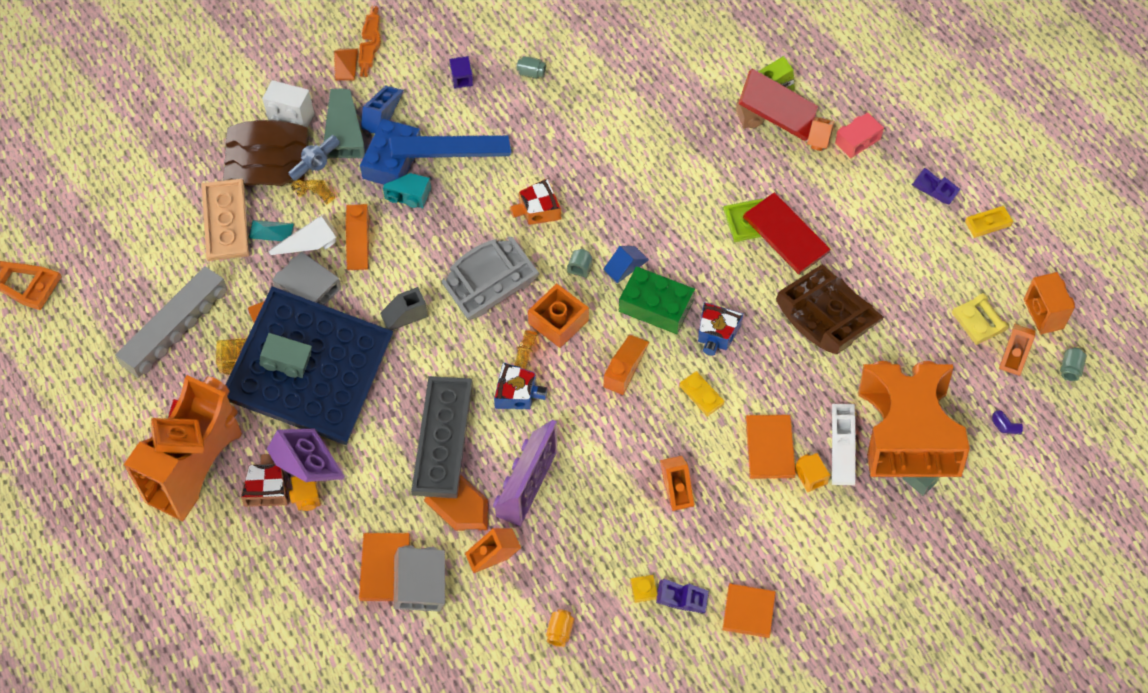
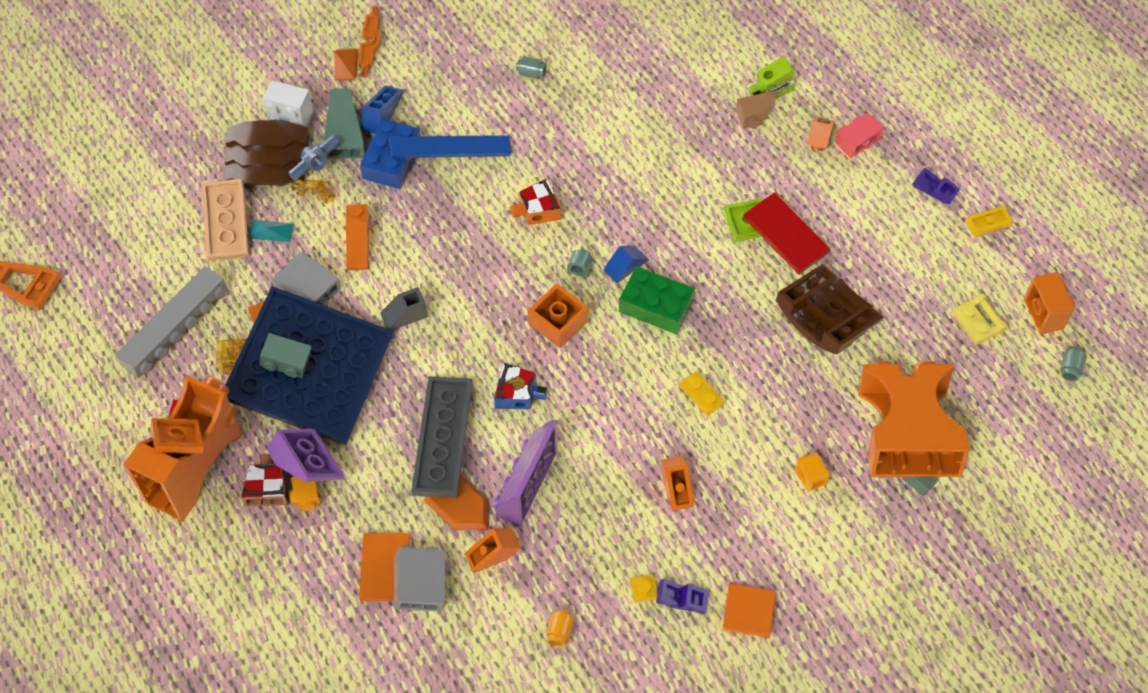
(311, 237): white slope -> none
(408, 189): teal slope -> none
(461, 72): dark purple brick -> none
(488, 276): light grey slope -> none
(525, 349): clear yellow piece -> none
(624, 364): orange slope -> none
(718, 327): torso -> none
(770, 446): orange tile -> none
(778, 104): tile -> none
(843, 444): white slope -> none
(1004, 425): dark purple arm -> none
(1017, 349): orange slope -> none

